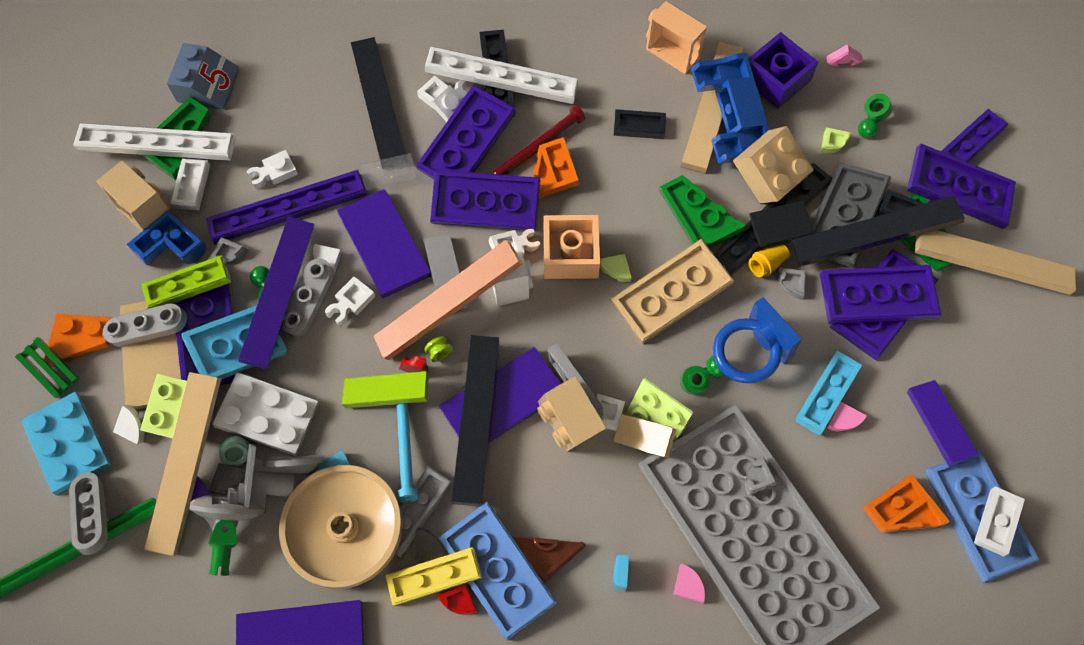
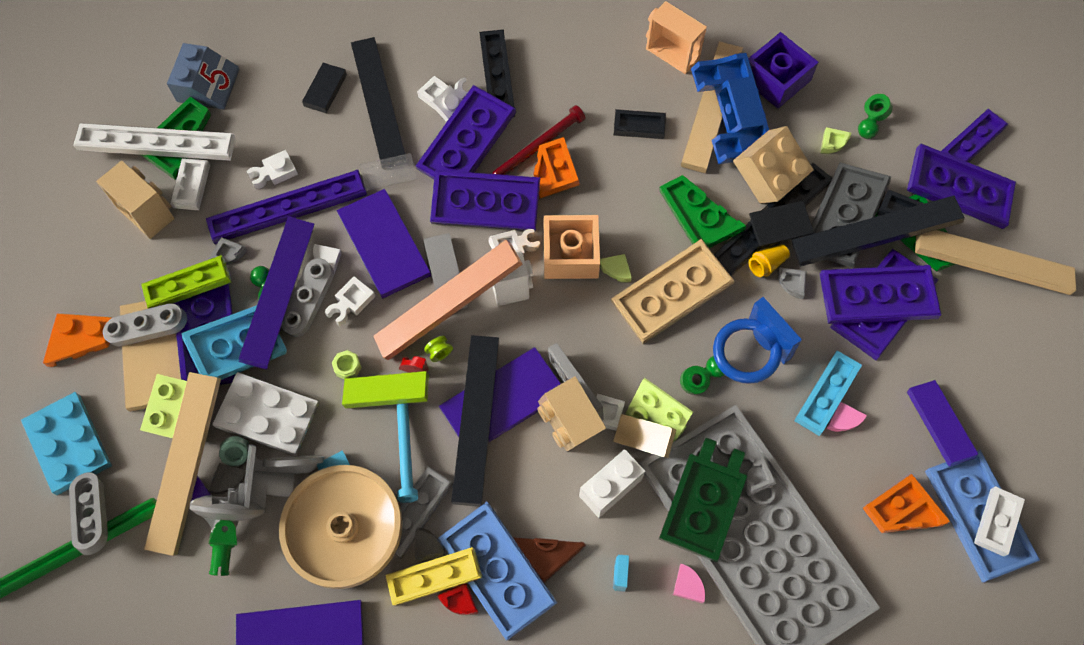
(29, 350): green tile -> none
(129, 425): white tile -> none
(167, 233): blue brick -> none
(324, 87): none -> black tile
(346, 364): none -> yellowish green tile
(501, 75): white tile -> none
(611, 483): none -> white brick
(704, 503): none -> dark green tile
(844, 55): bright pink tile -> none

